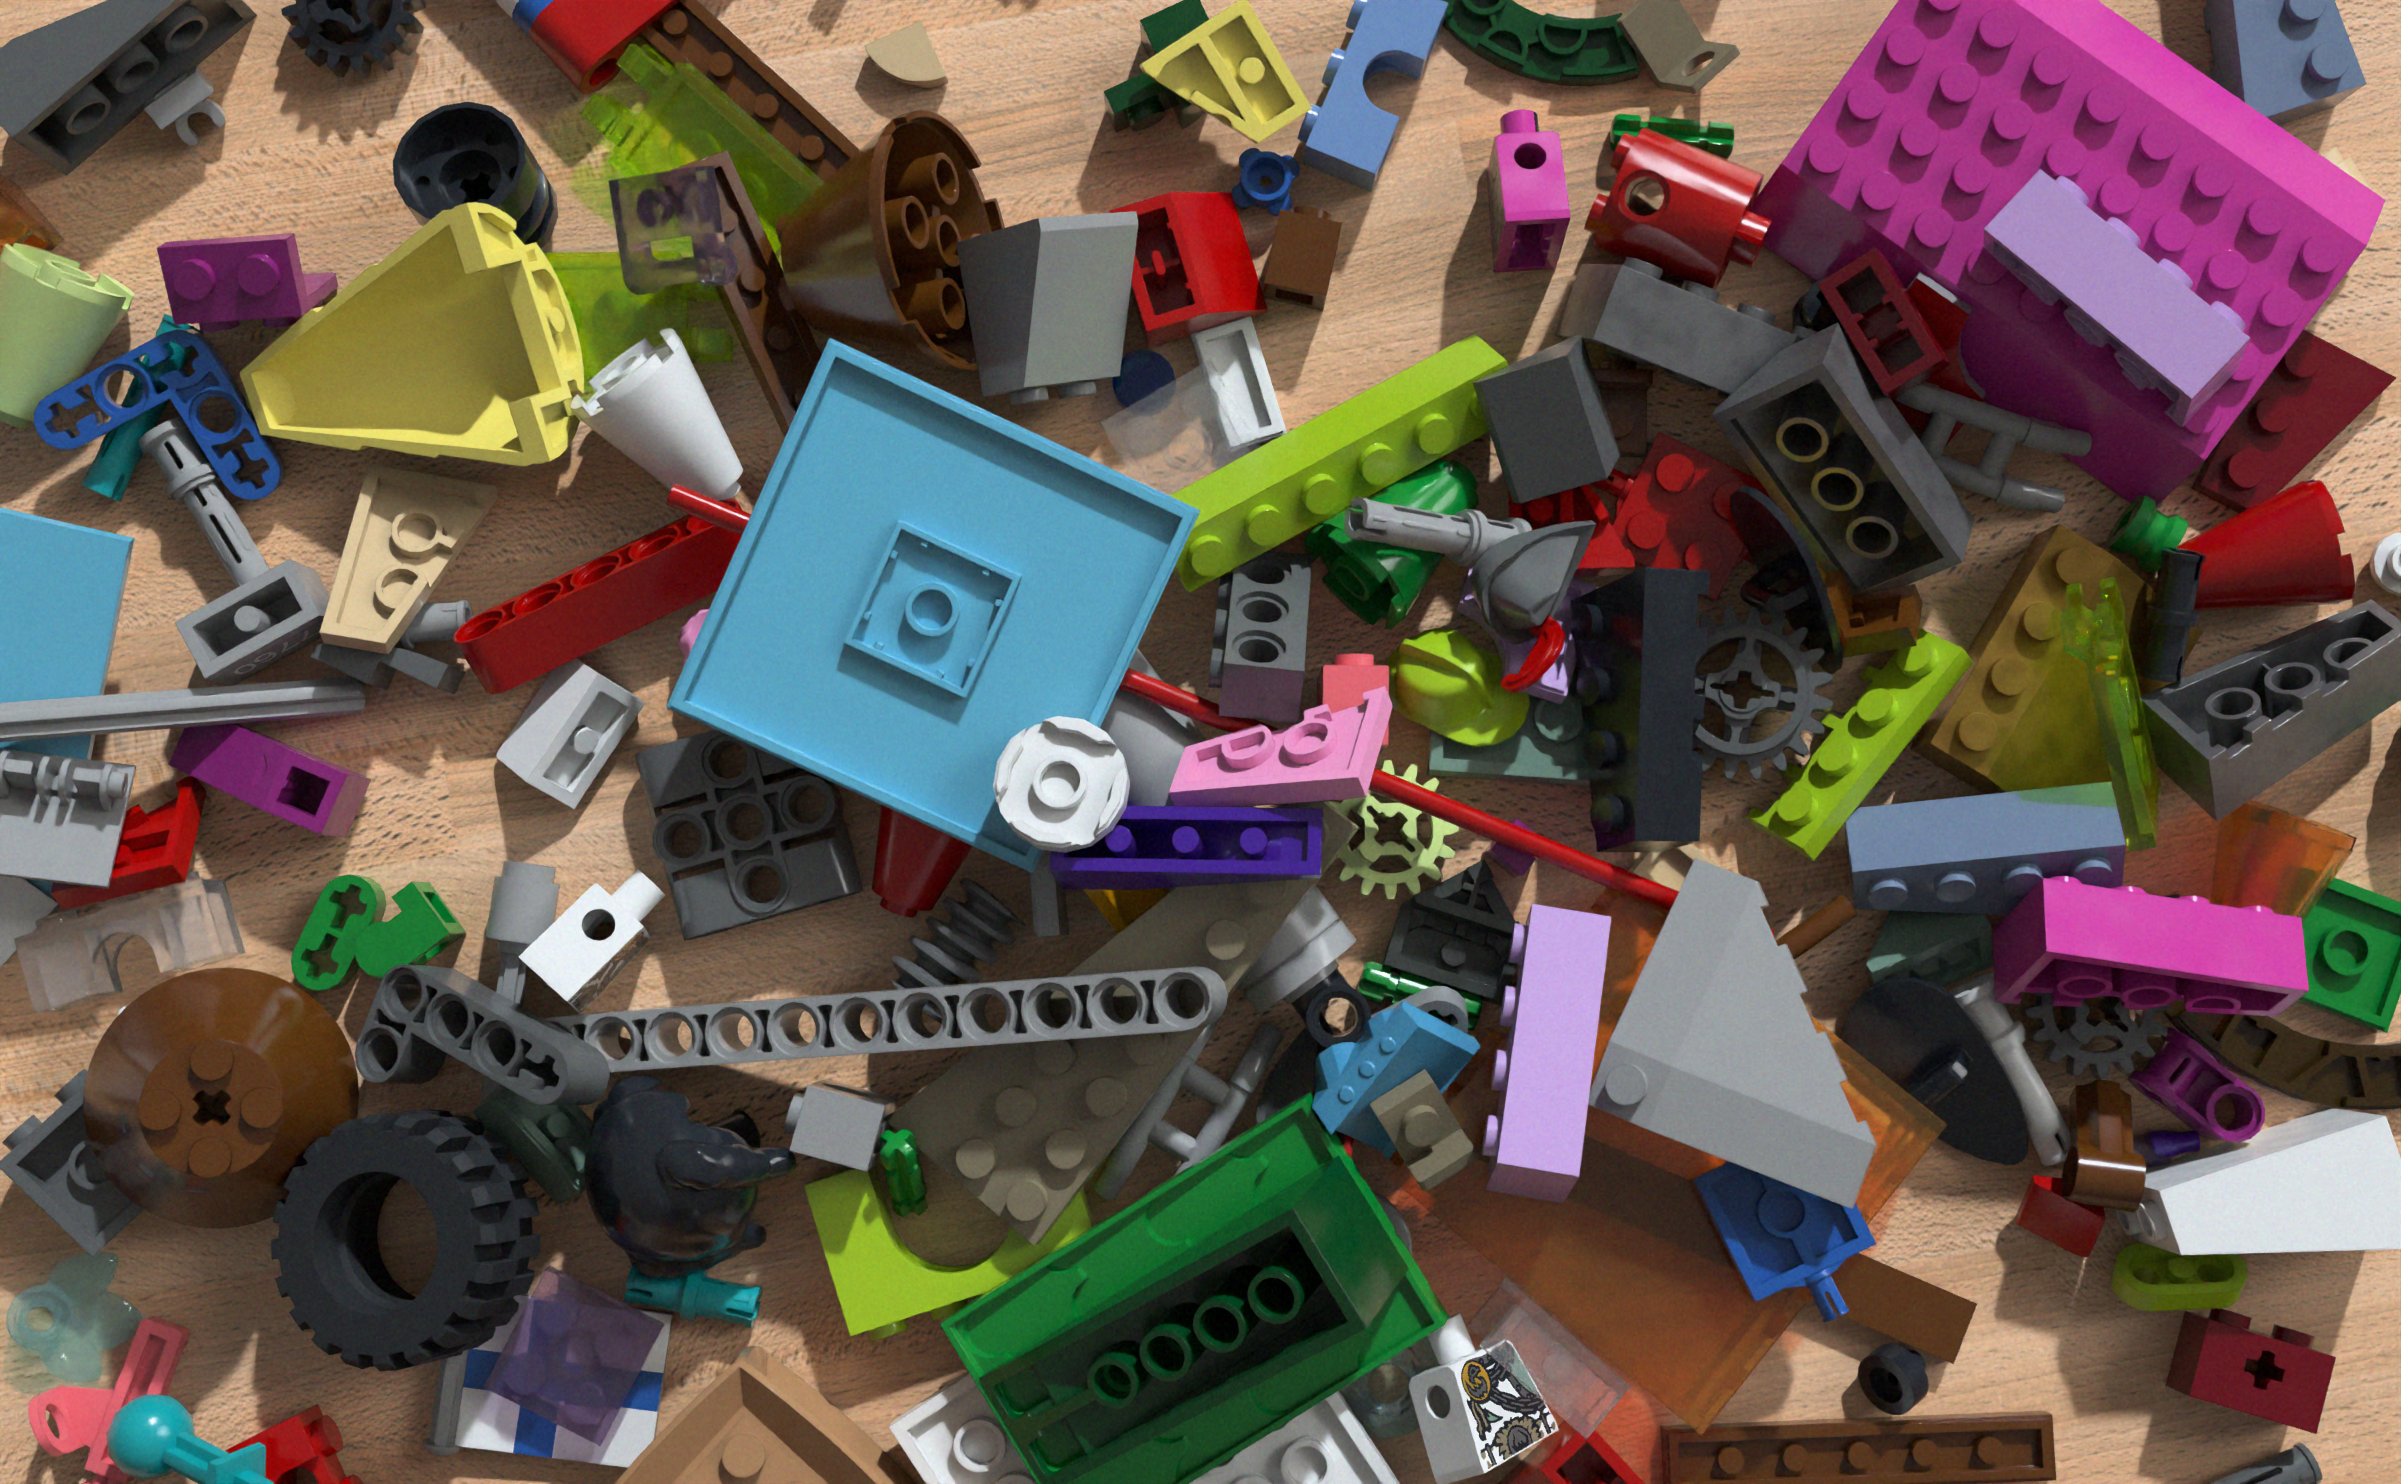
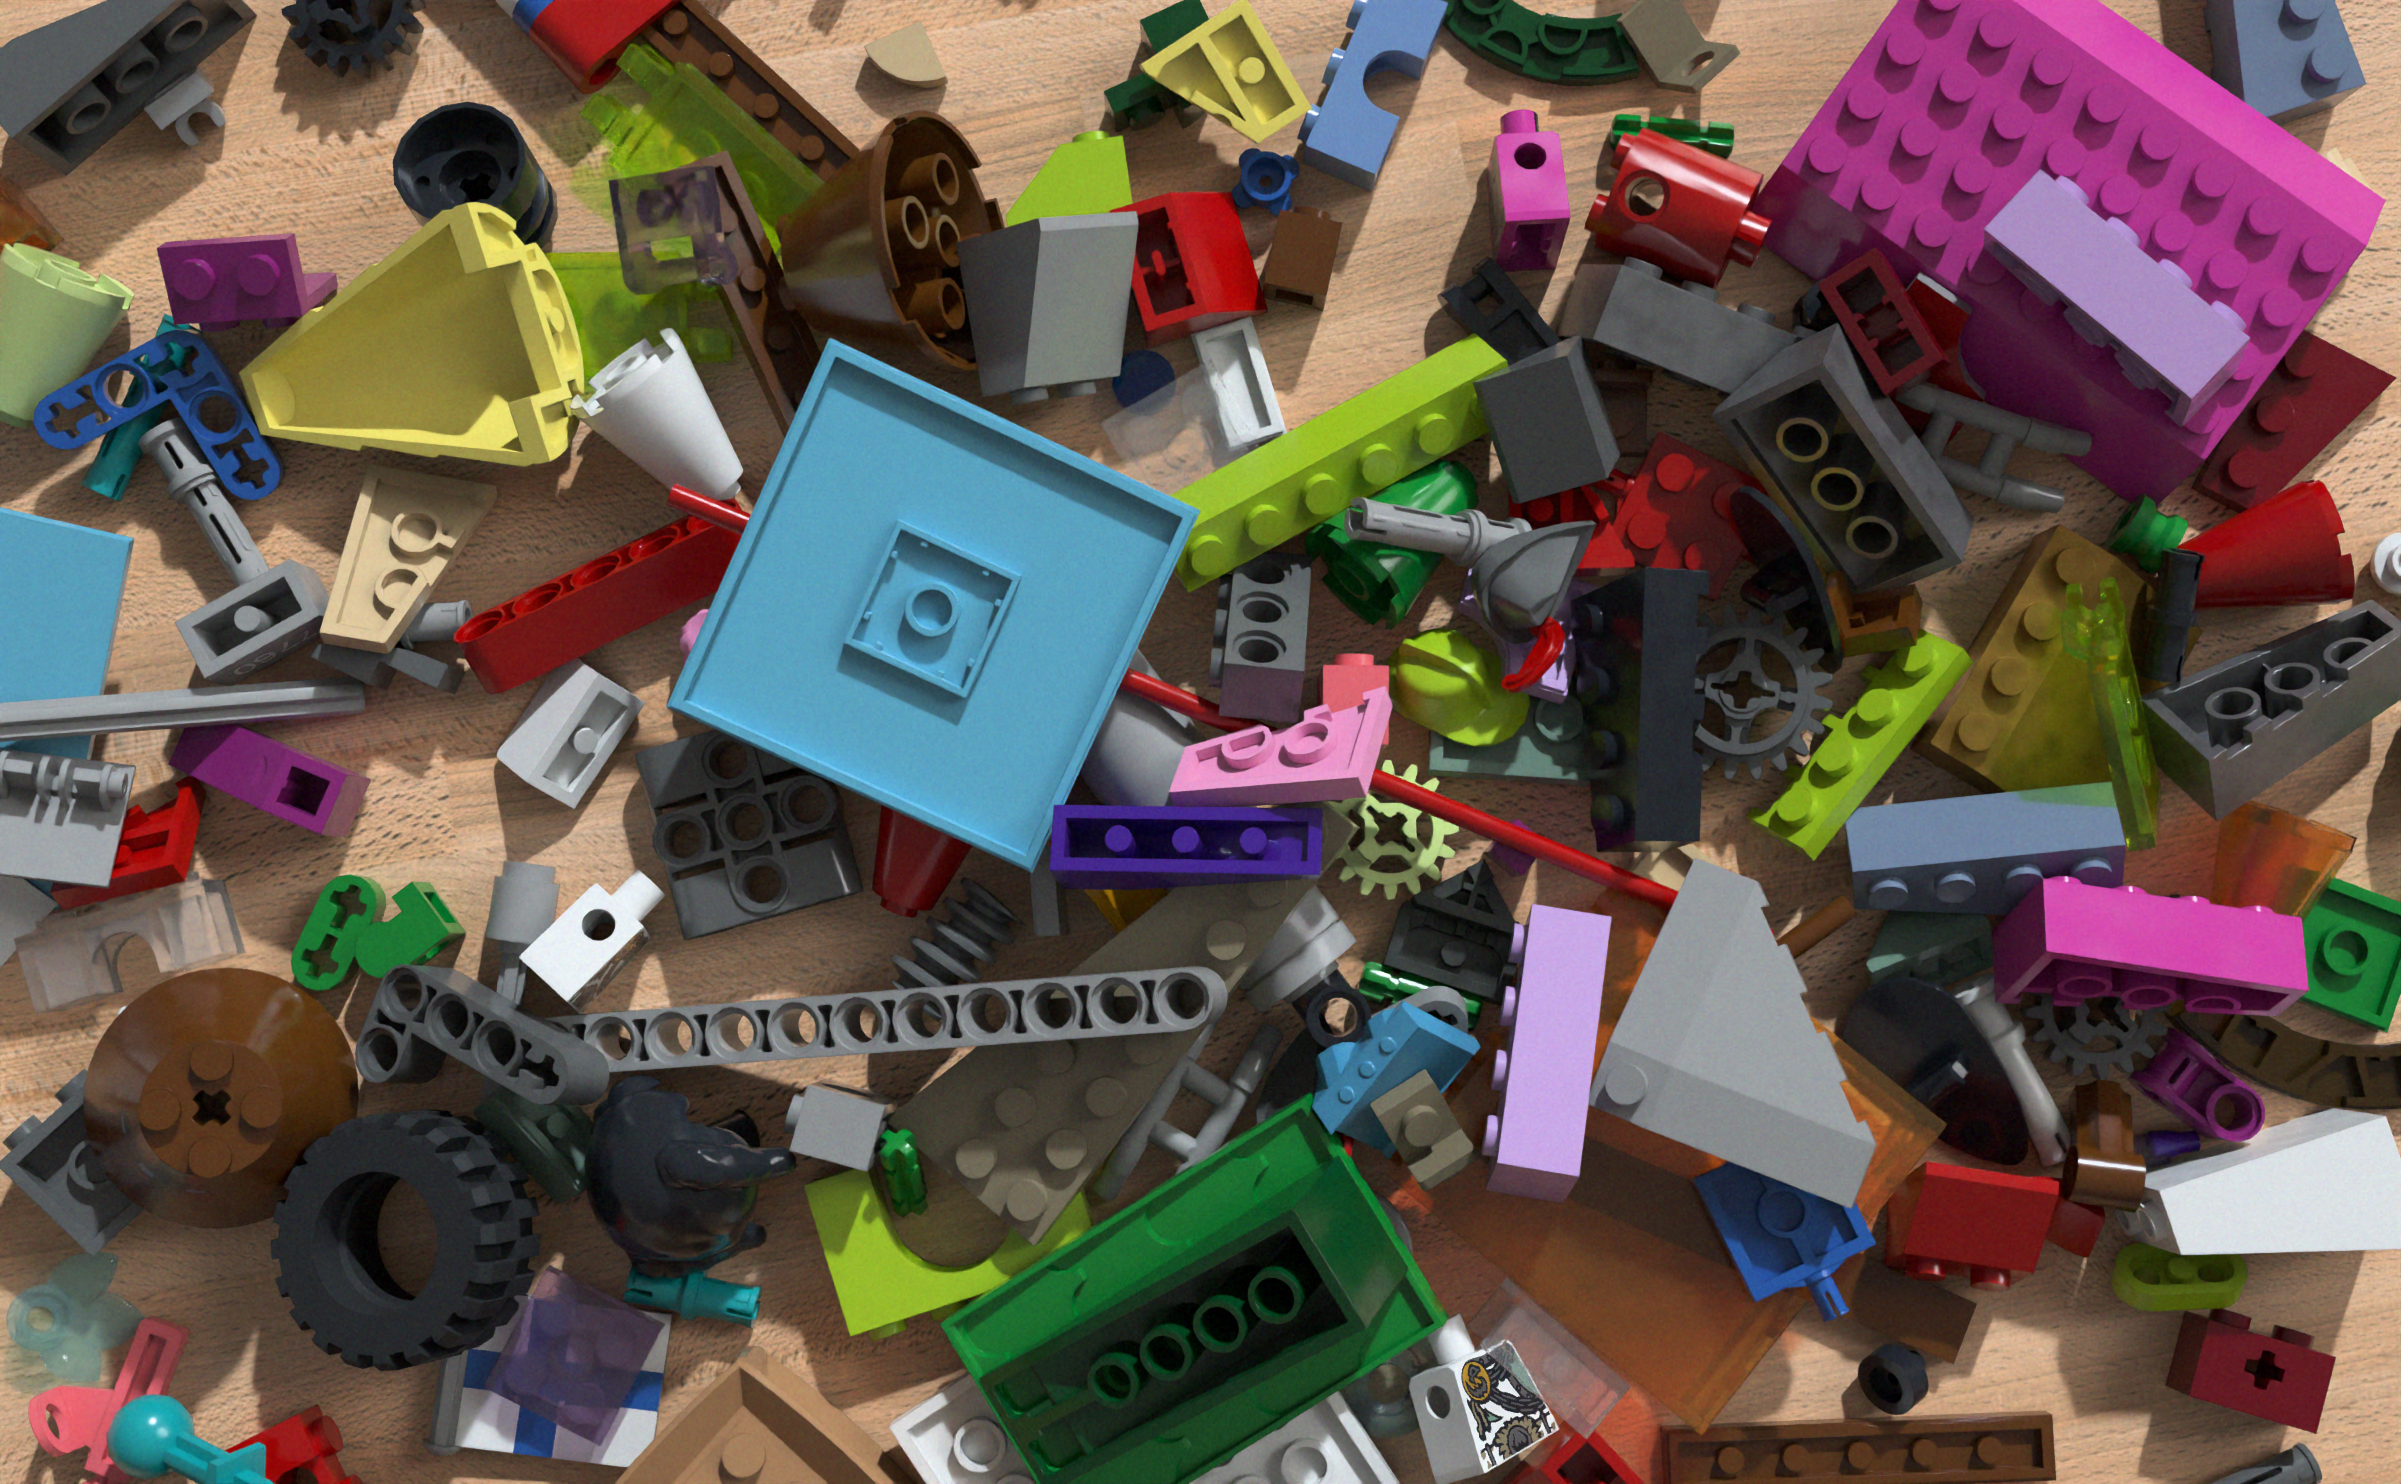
(1062, 784): white tile -> none
(1077, 180): none -> lime slope
(1513, 328): none -> black plate
(1968, 1225): none -> red slope

